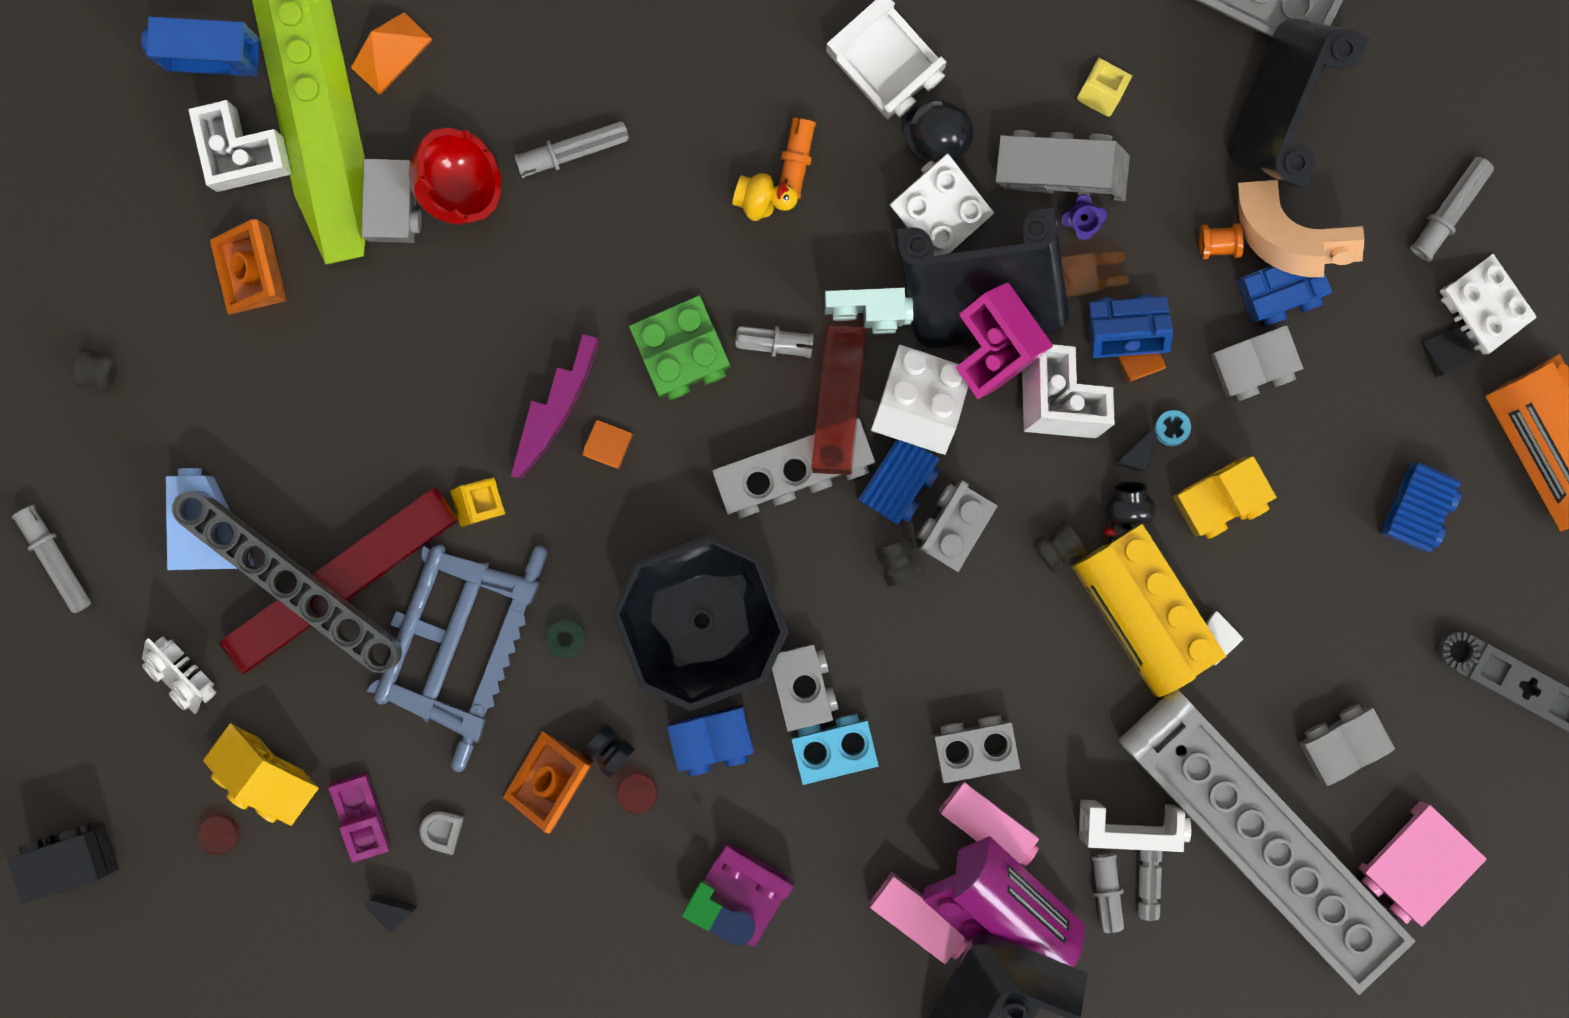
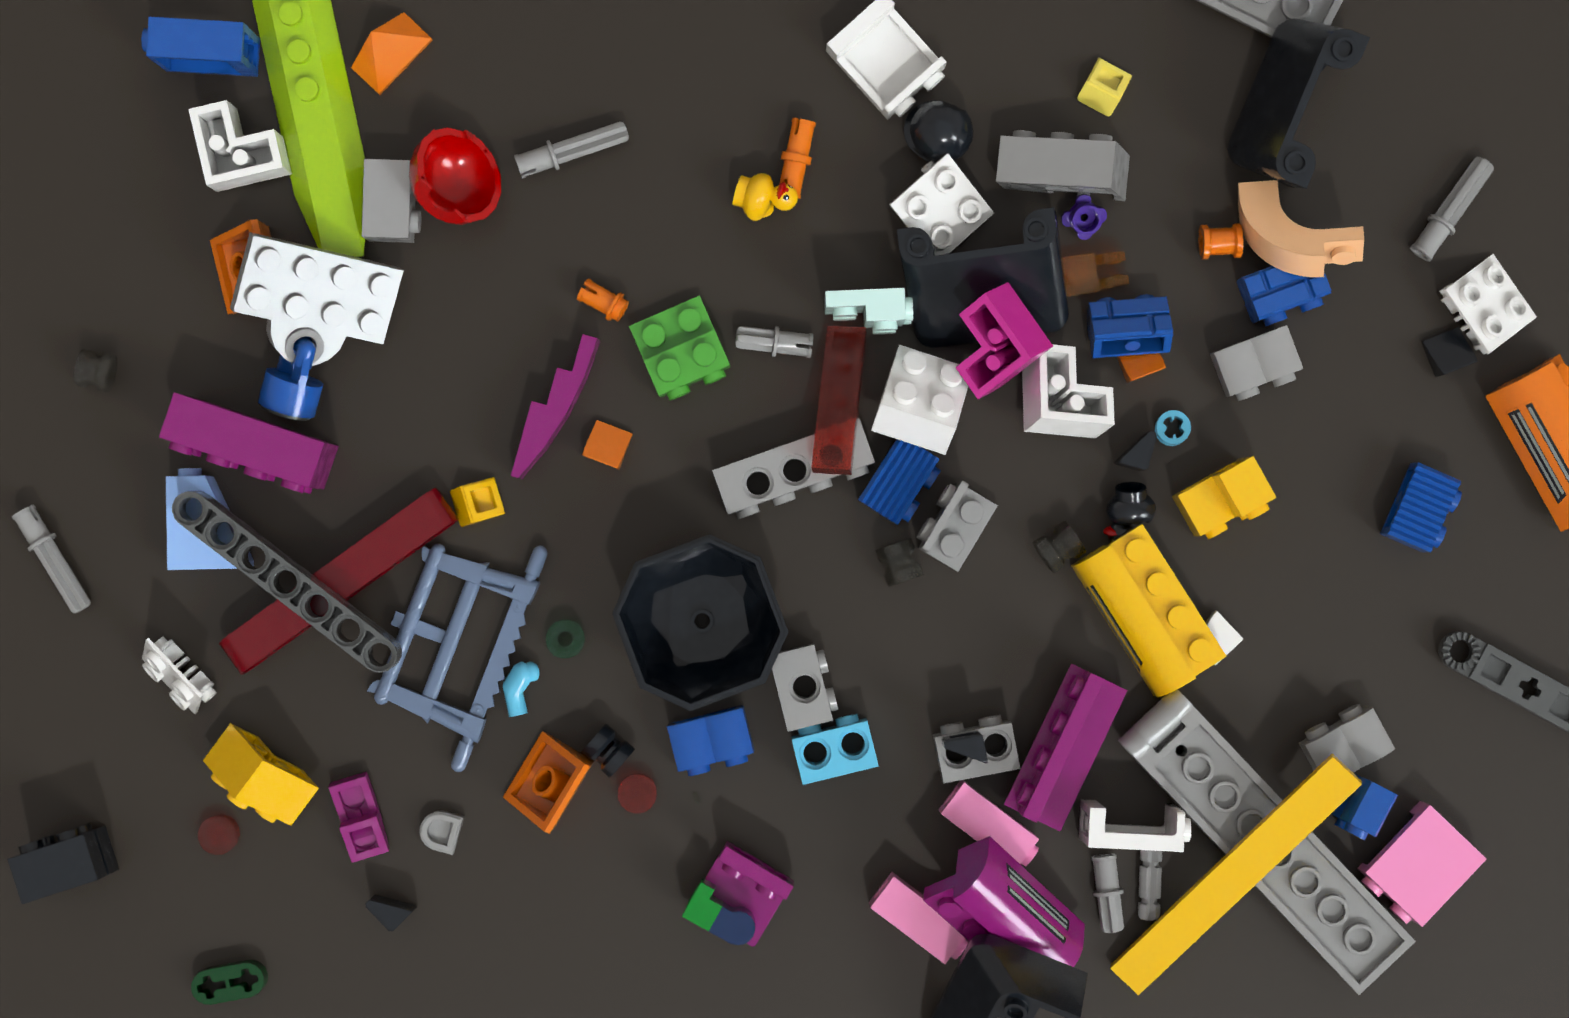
(228, 973): none -> dark green beam
(240, 439): none -> magenta brick
(311, 308): none -> plate
(516, 683): none -> medium azure arm
(603, 300): none -> orange pin
(967, 744): none -> black slope
(1065, 747): none -> magenta brick
(1236, 873): none -> yellow tile
(1365, 809): none -> blue brick

